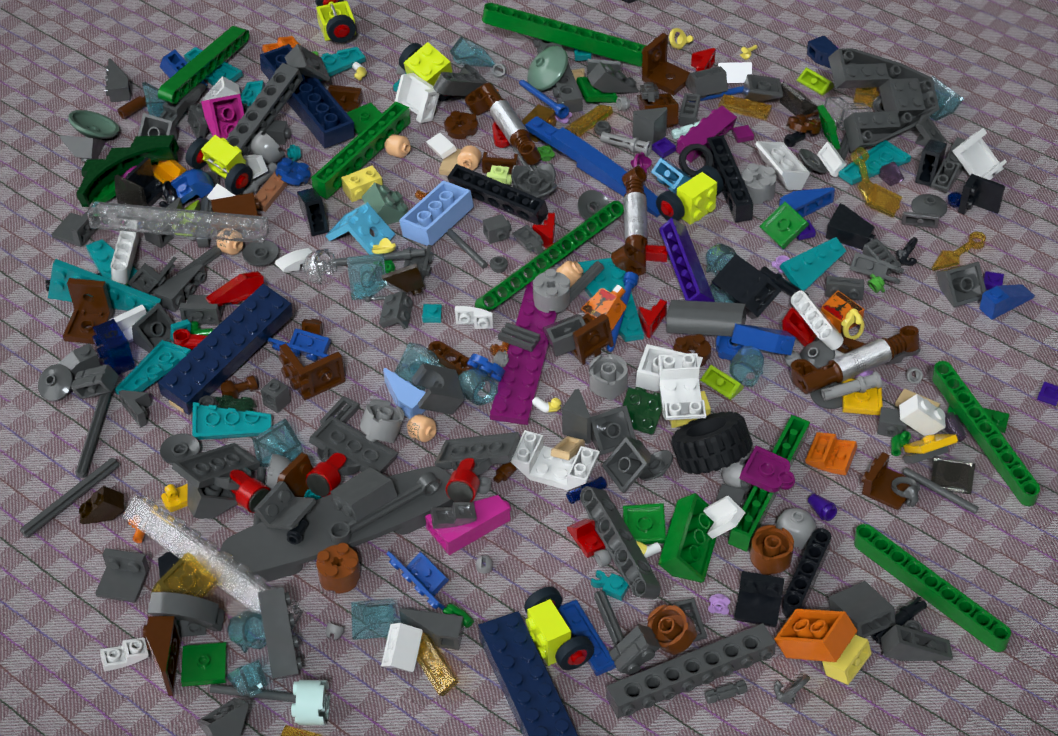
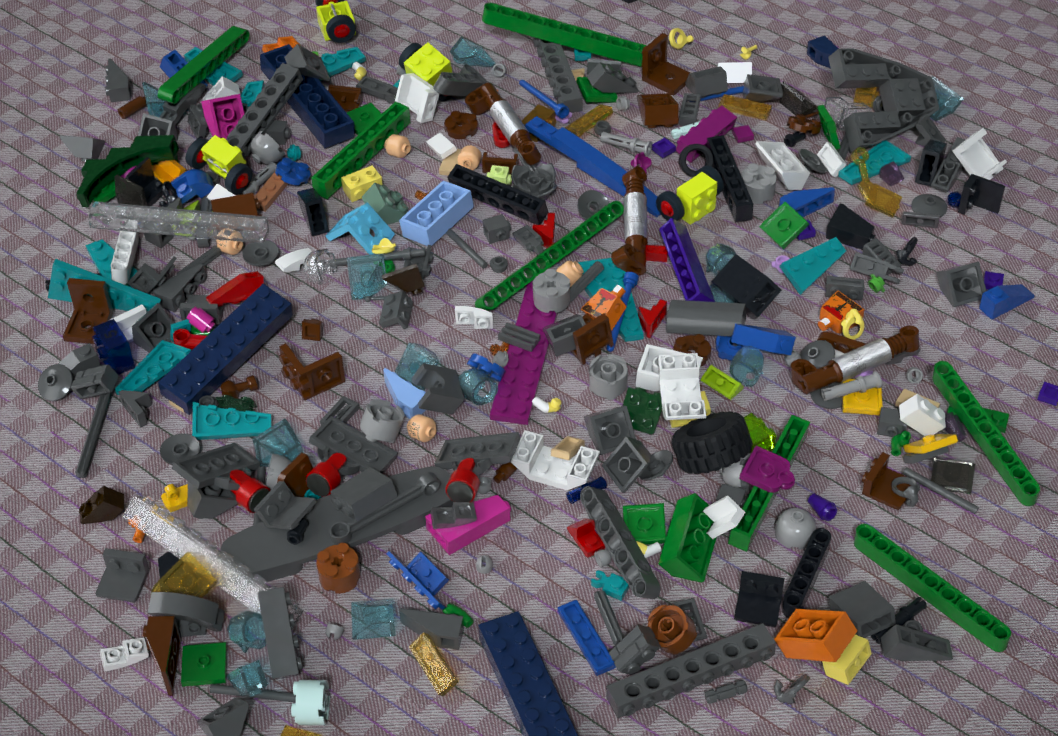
(69, 497): dark grey axle -> none
(74, 229): dark grey bracket -> none
(93, 124): sand green dish -> none
(201, 320): none -> dark pink brick
(256, 163): white panel -> none
(275, 395): dark grey brick -> none
(306, 344): blue bracket -> none
(378, 89): none -> dark grey hinge
(402, 647): white panel -> none
(432, 313): teal plate -> none
(445, 352): reddish brown beam -> none
(546, 152): bright green plate -> none
(547, 68): sand green dish -> none
(551, 632): brick -> none
(576, 418): dark grey slope -> none
(649, 91): dark grey hinge -> none
(650, 124): dark grey slope -> none
(669, 174): dark azure brick -> none
(703, 59): red slope -> none
(719, 604): lavender plate -> none
(760, 433): none -> clear neon green brick
(771, 549): dark orange brick -> none
(783, 284): black pin -> none
(798, 327): red slope -> none
(815, 81): lime slope -> none
(817, 320): white beam -> none
(831, 454): orange slope -> none
(951, 258): clear yellow piece -> none

